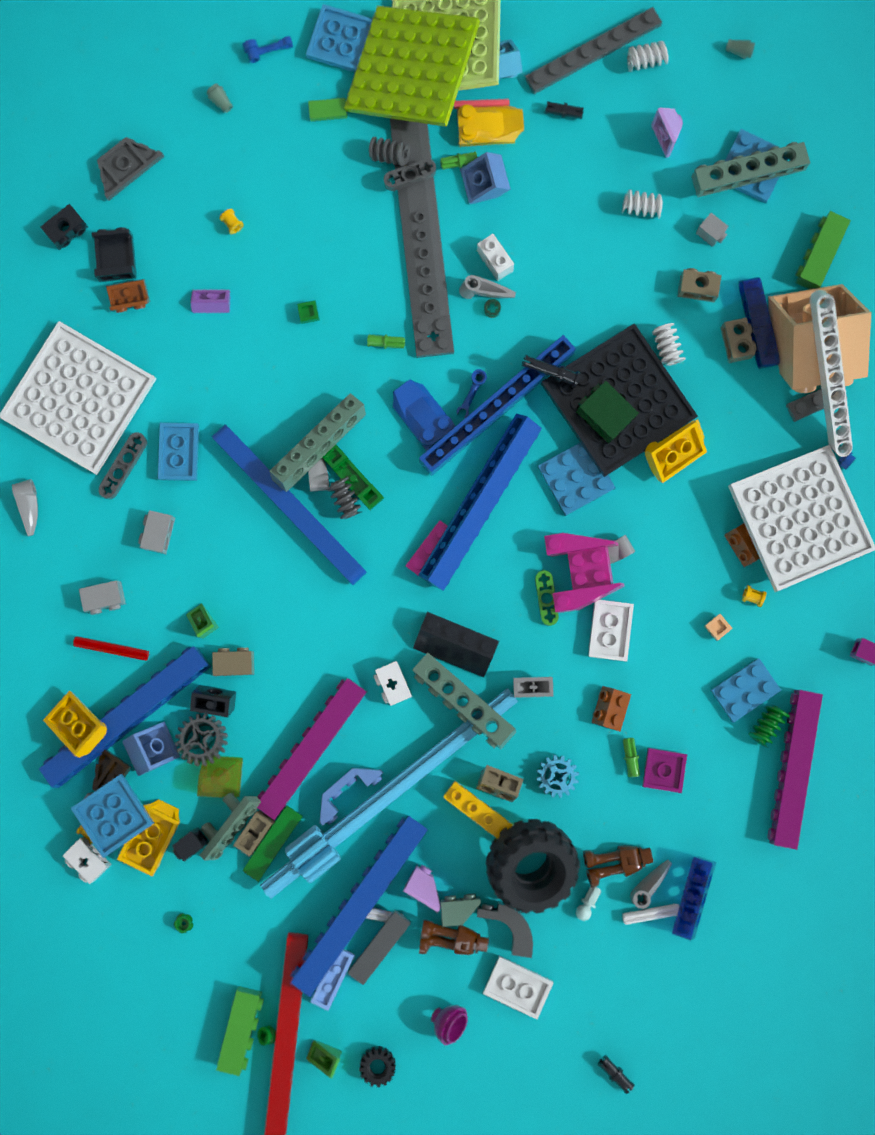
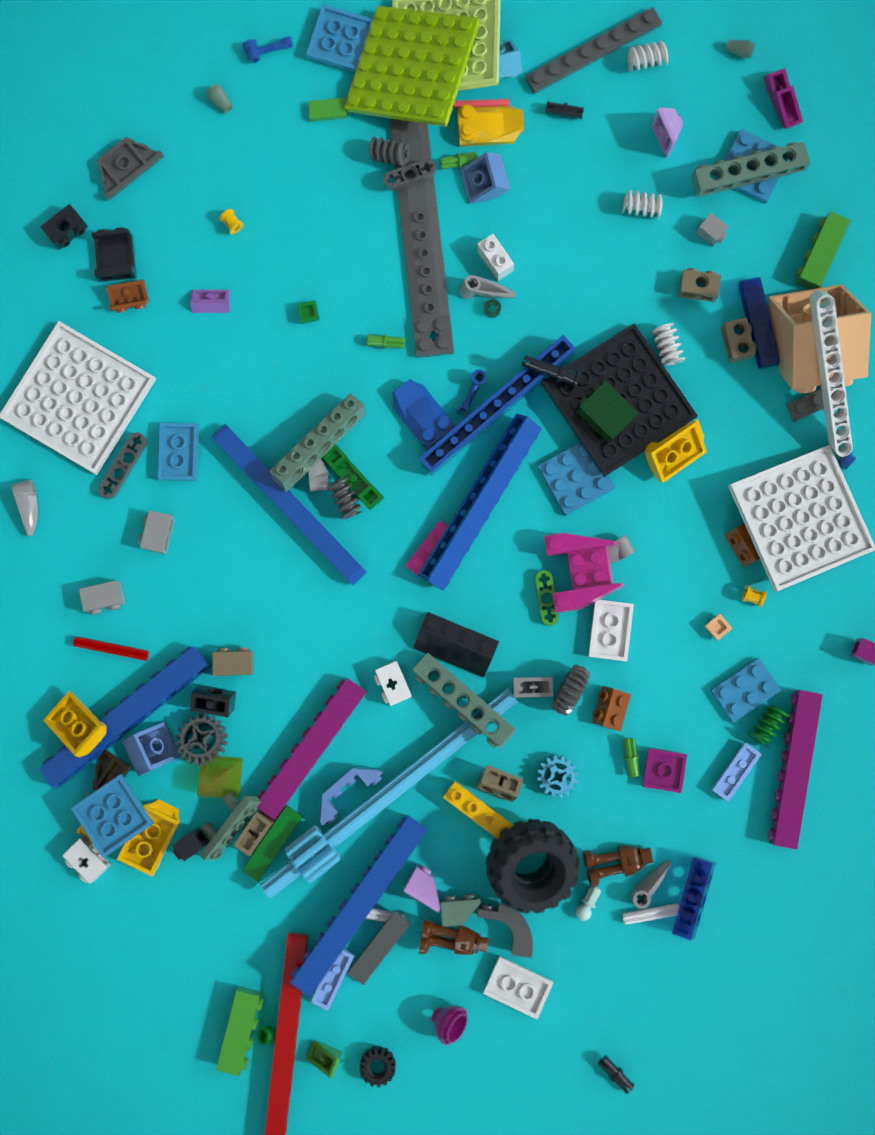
(183, 928): green plate -> none
(201, 621): bright green slope -> none
(570, 690): none -> dark grey gear
(736, 771): none -> light blue plate
(783, 98): none -> magenta slope

